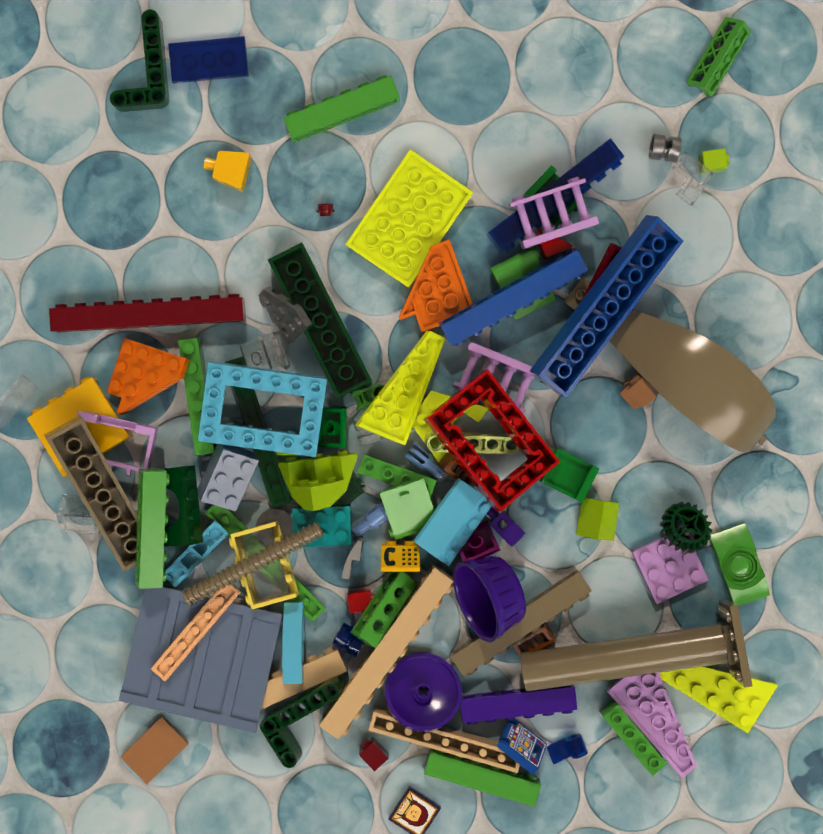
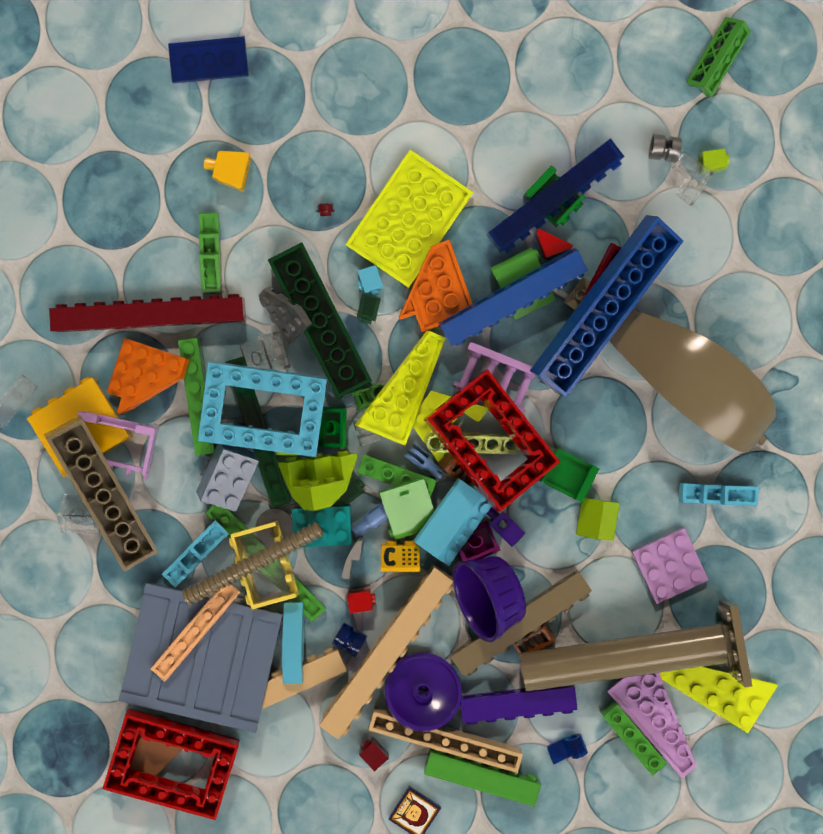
(151, 528): bright green brick -> none
(152, 70): dark green beam -> none
(164, 791): none -> red brick
(188, 527): dark green arch -> none
(210, 252): none -> bright green slope
(295, 713): dark green beam -> none
(341, 109): bright green brick -> none
(368, 309): none -> clear green brick
(370, 281): none -> medium azure brick
(375, 610): bright green brick -> none
(520, 744): blue container -> none
(567, 225): lavender fence -> none
(638, 391): medium nougat brick -> none
(697, 530): dark green gear -> none
(718, 494): none -> medium azure slope
(739, 564): bright green slope -> none

